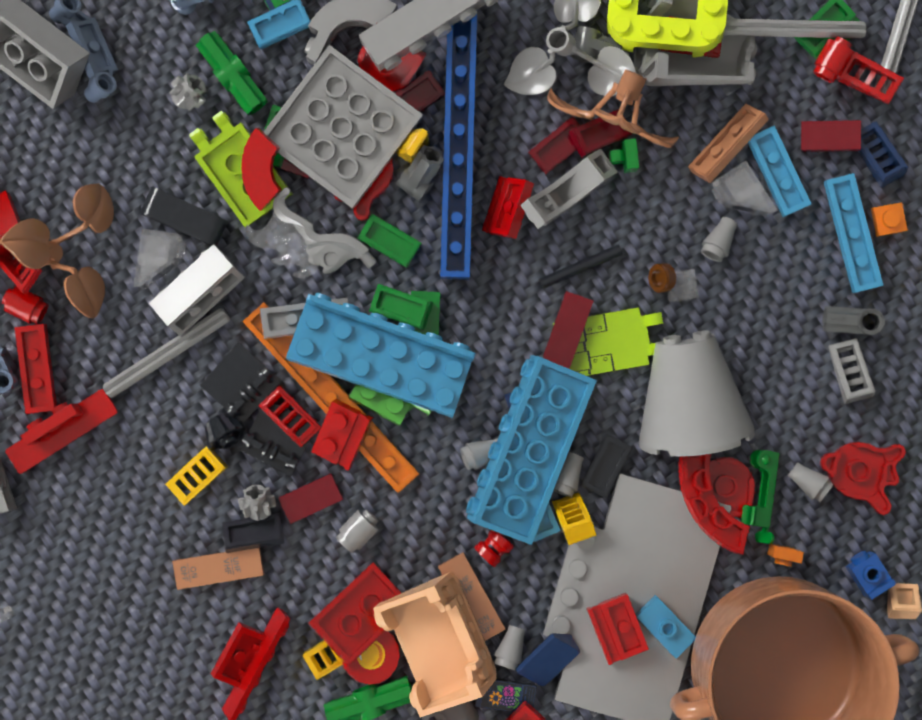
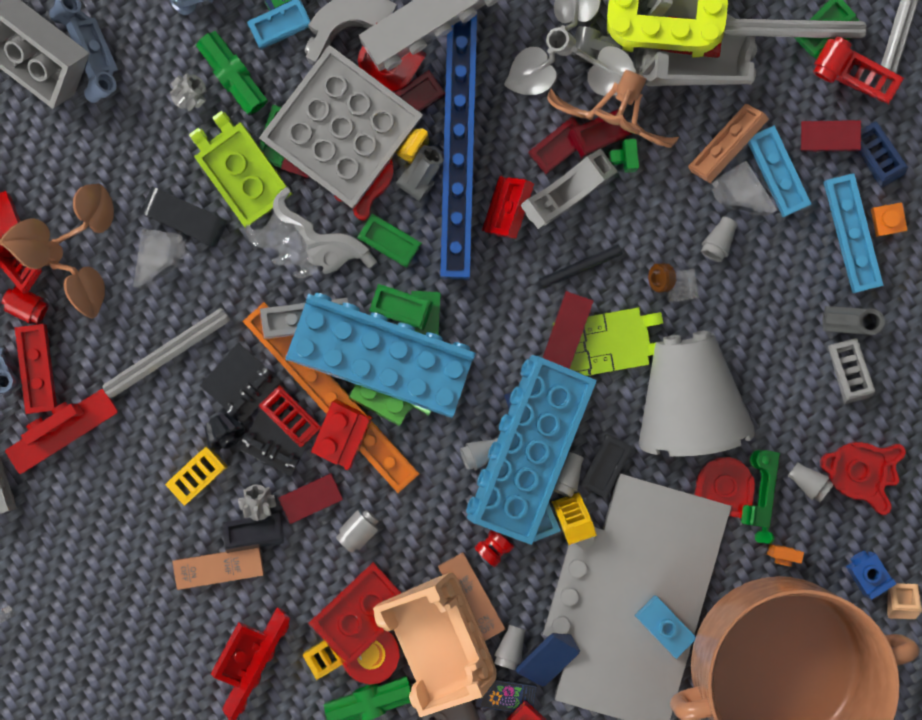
(196, 290): brick -> none
(258, 169): red tile -> none
(617, 628): red plate -> none
(705, 509): red tile -> none

